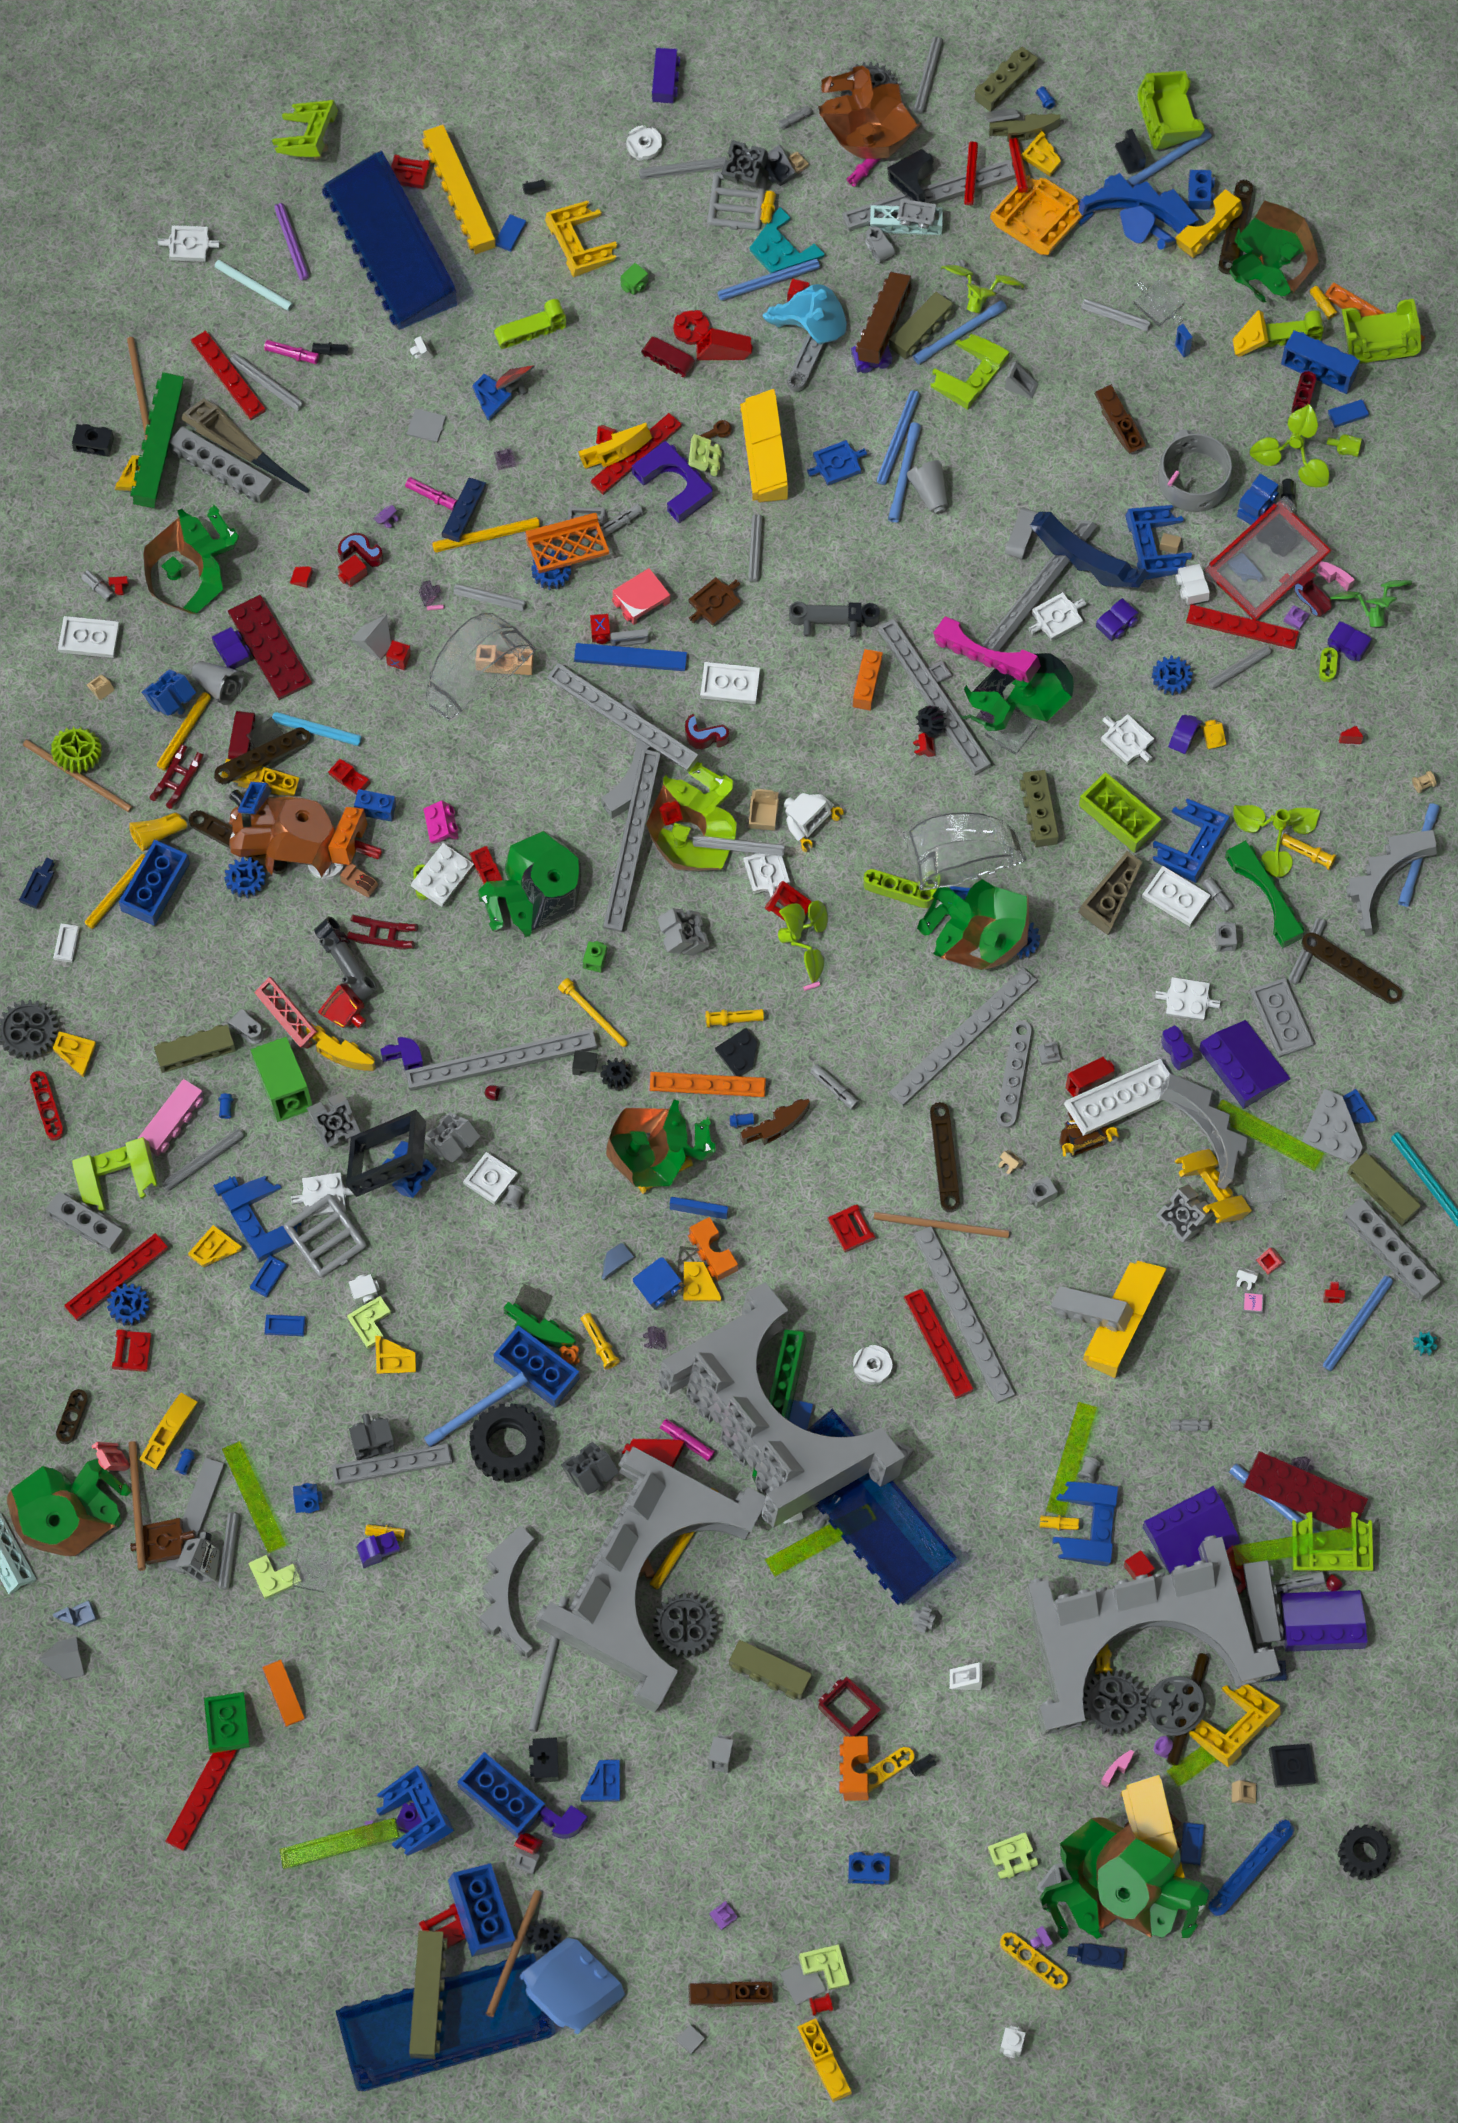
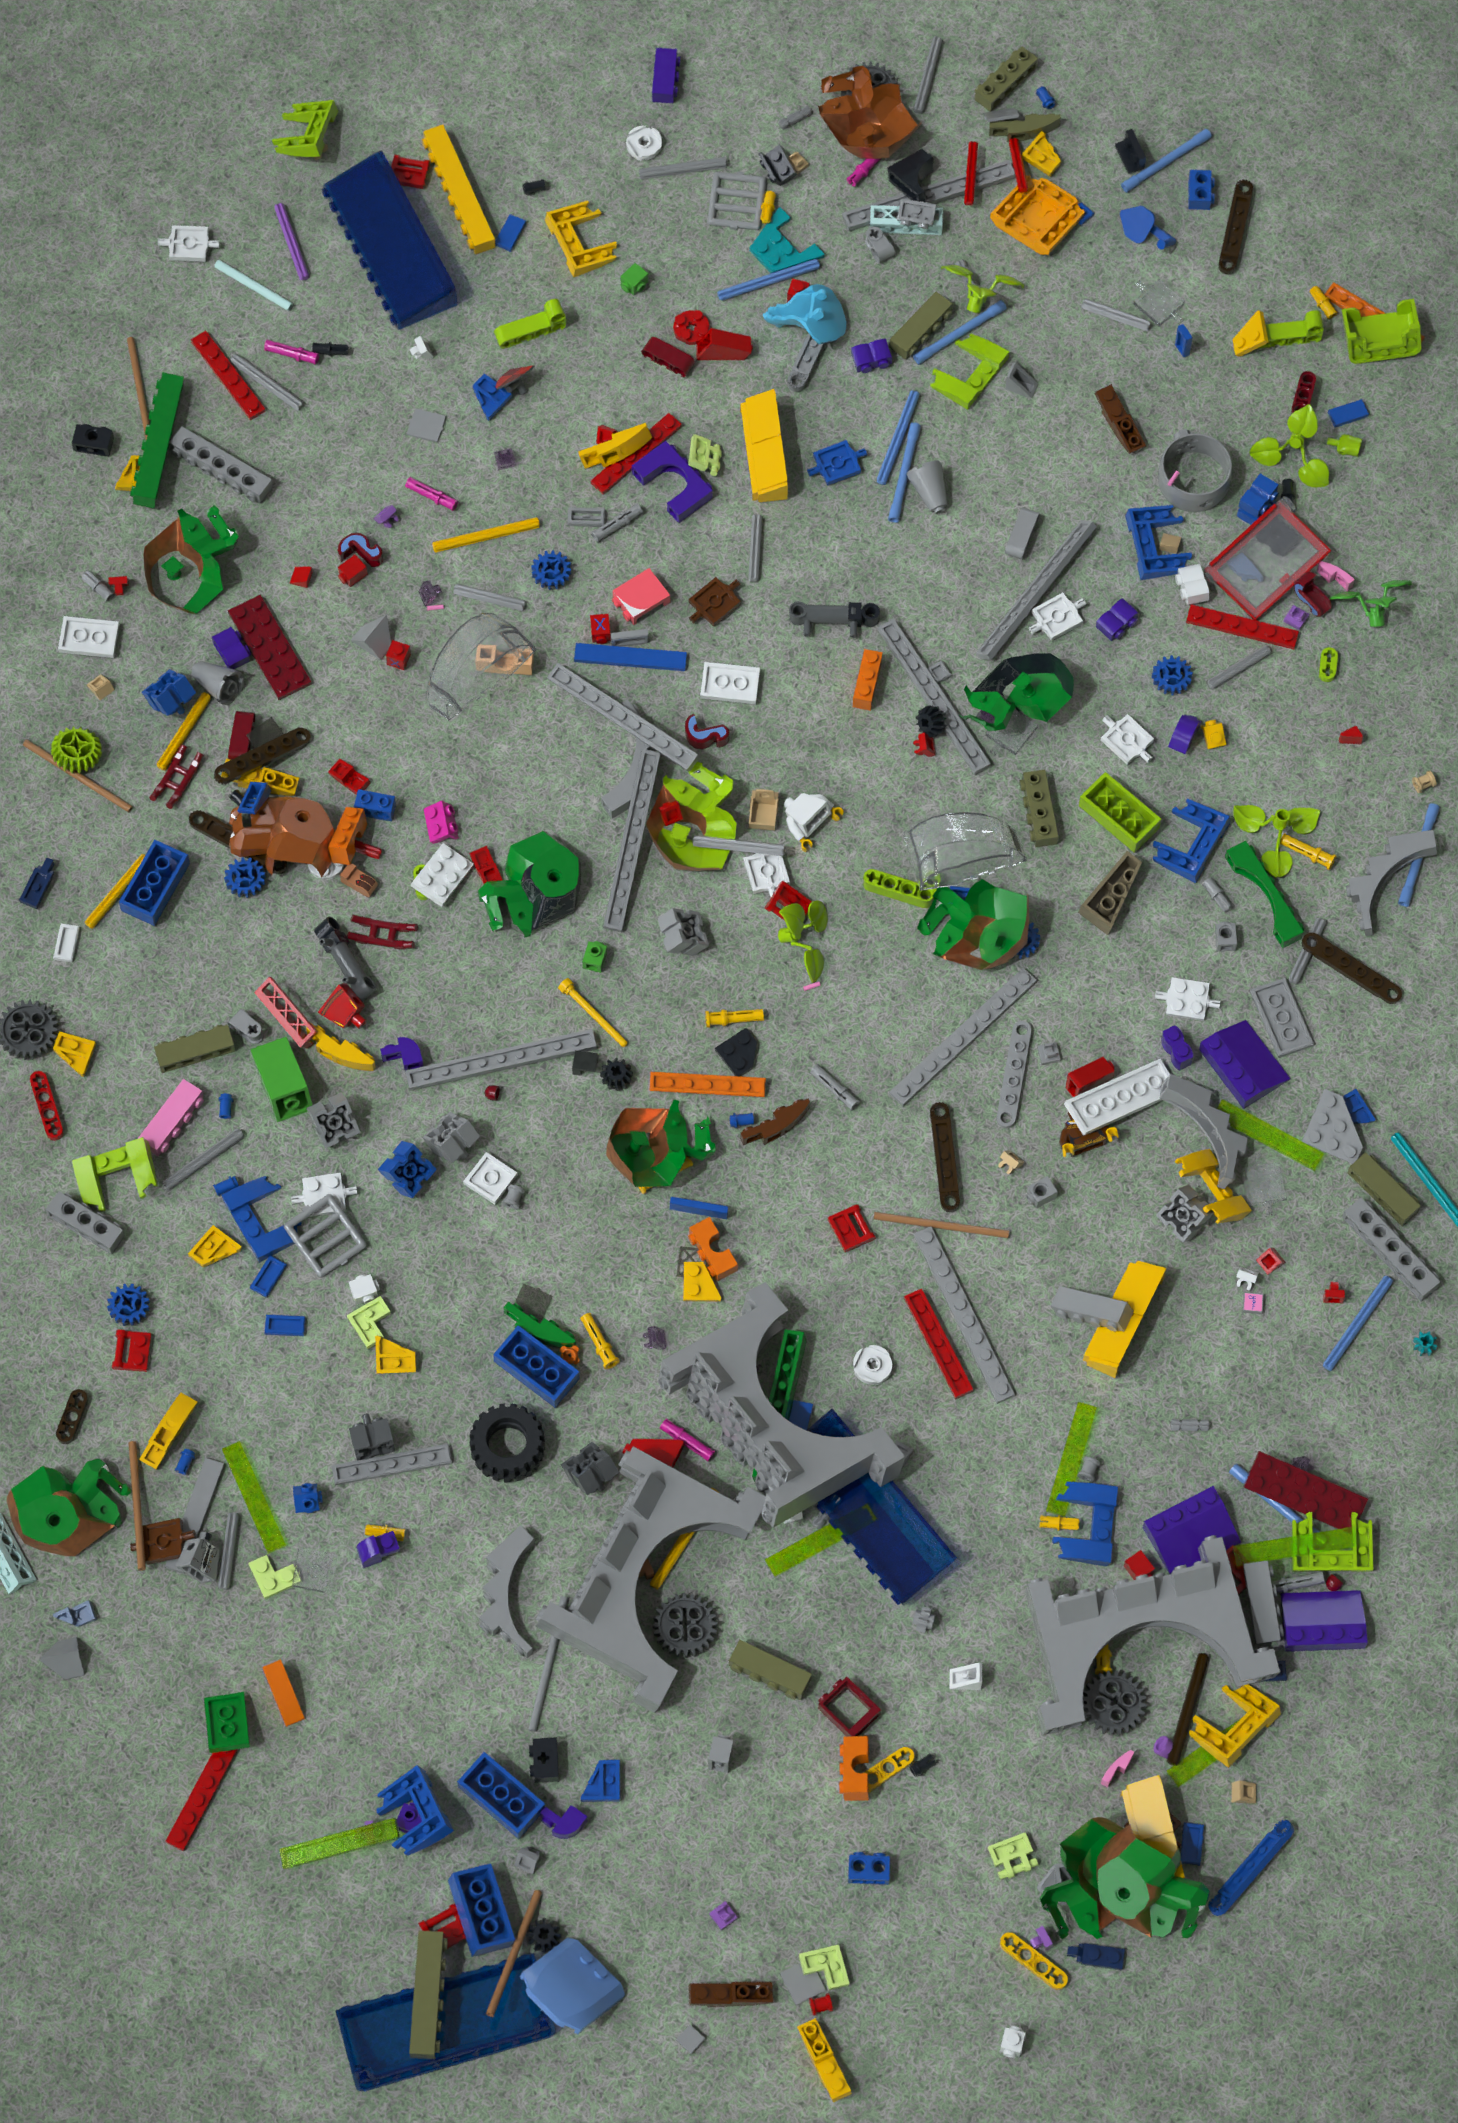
(110, 1457): coral plate -> none
(116, 1276): red plate -> none
(147, 831): yellow piece -> none
(216, 426): dark tan plate -> none
(317, 729): medium azure axle -> none
(364, 1182): black window -> none
(440, 1433): medium blue piece -> none
(463, 509): dark blue plate -> none
(528, 1843): red slope -> none
(563, 531): orange fence -> none
(616, 1259): sand blue slope -> none
(658, 1283): blue bracket -> none
(721, 429): reddish brown plate -> none
(745, 164): dark grey brick -> none
(884, 317): reddish brown brick -> none
(1020, 664): dark pink arch -> none
(1084, 557): dark blue arch -> none
(1119, 194): blue arch -> none
(1167, 109): lime windscreen -> none
(1176, 896): white plate -> none
(1181, 1711): dark grey wedge -> none
(1195, 239): yellow arch -> none
(1269, 243): green piece -> none
(1292, 1765): black plate -> none
(1326, 362): blue brick -> none
(1349, 641): dark purple brick -> none
(1354, 1865): black tyre -> none

